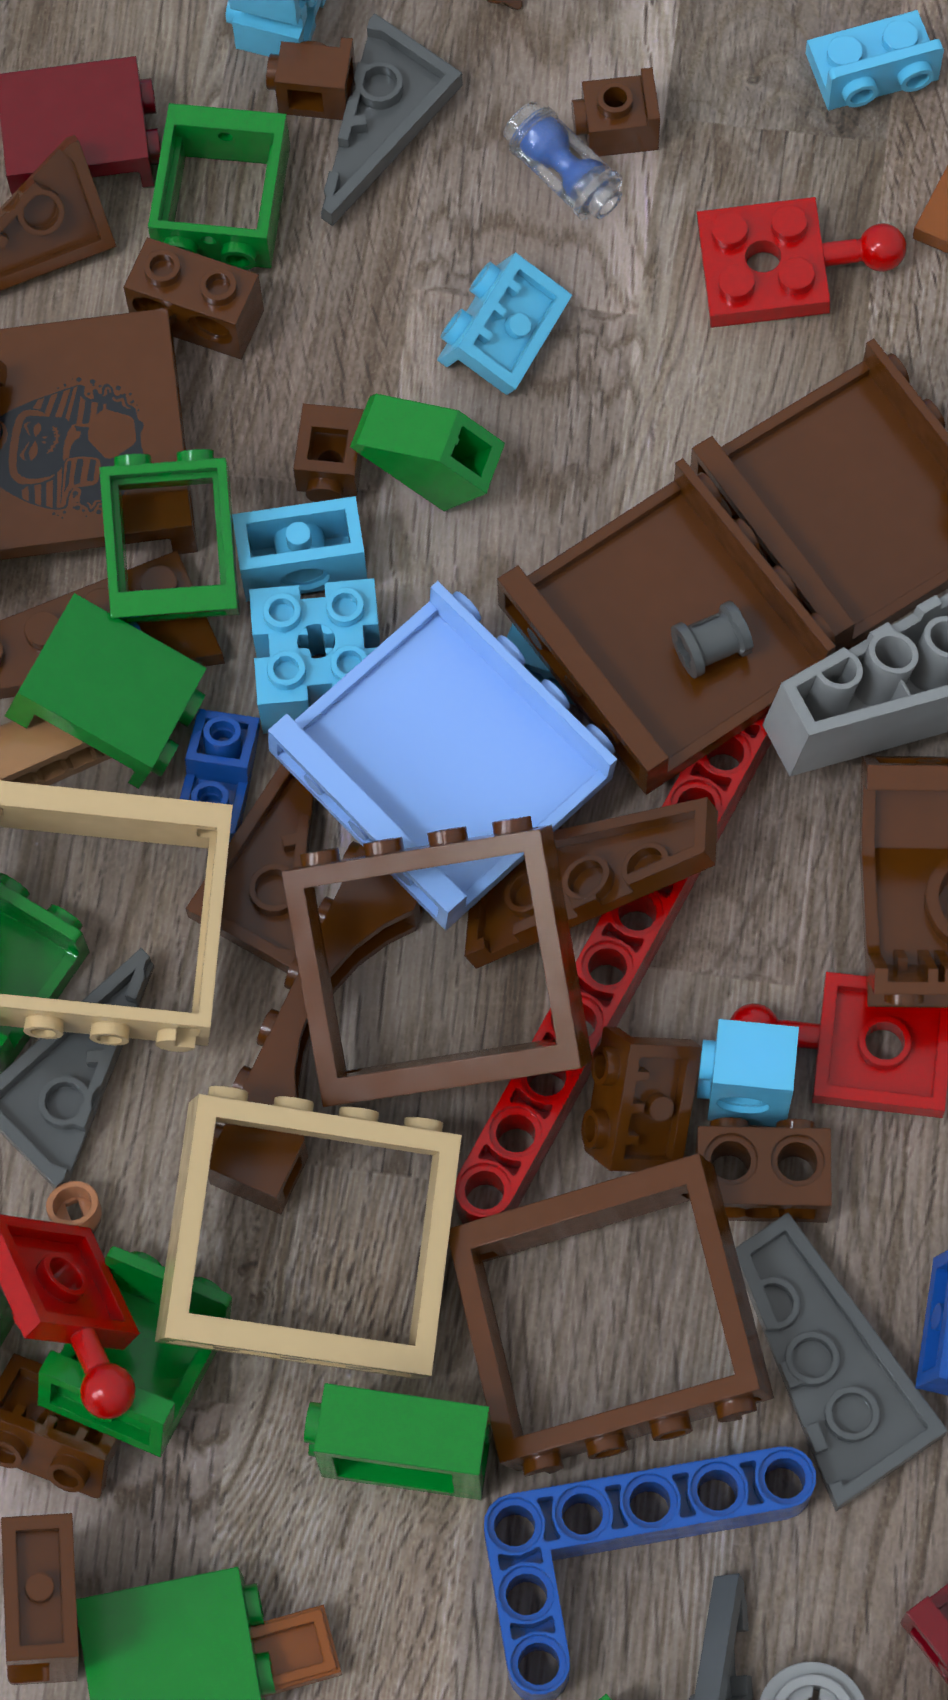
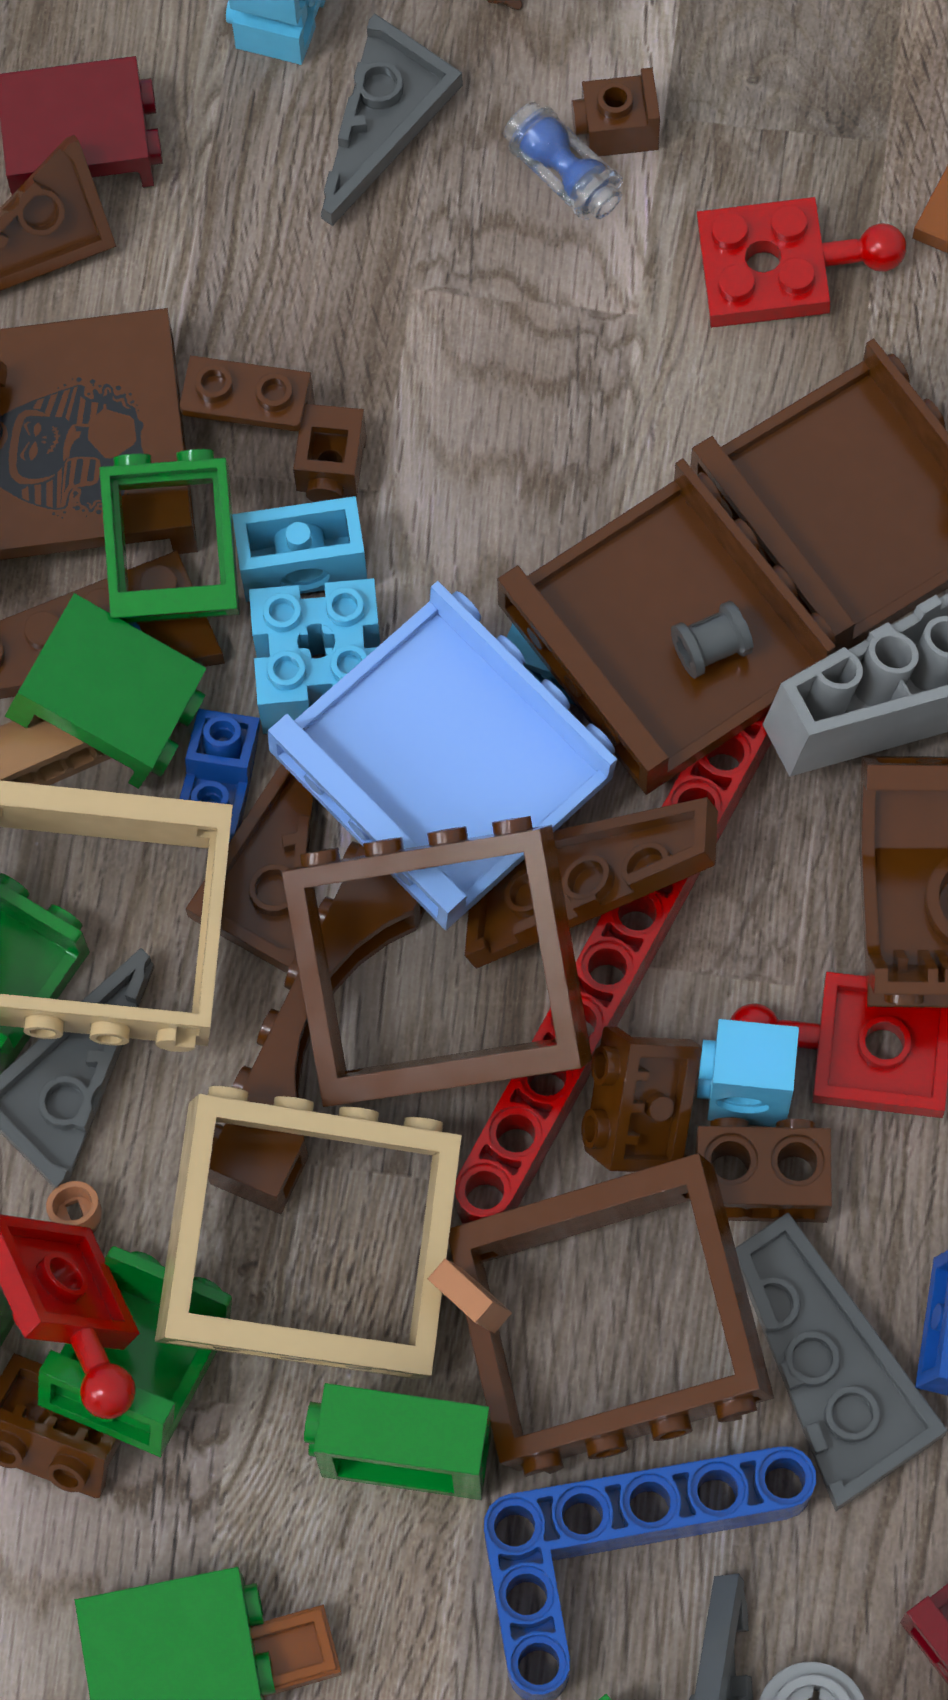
(39, 1599): reddish brown panel -> none
(204, 297): reddish brown brick -> none
(221, 136): green window -> none
(246, 393): none -> reddish brown bracket
(312, 78): reddish brown brick -> none
(428, 449): green slope -> none
(469, 1296): none -> nougat tile
(505, 322): medium azure bracket -> none
(874, 60): medium azure bracket -> none

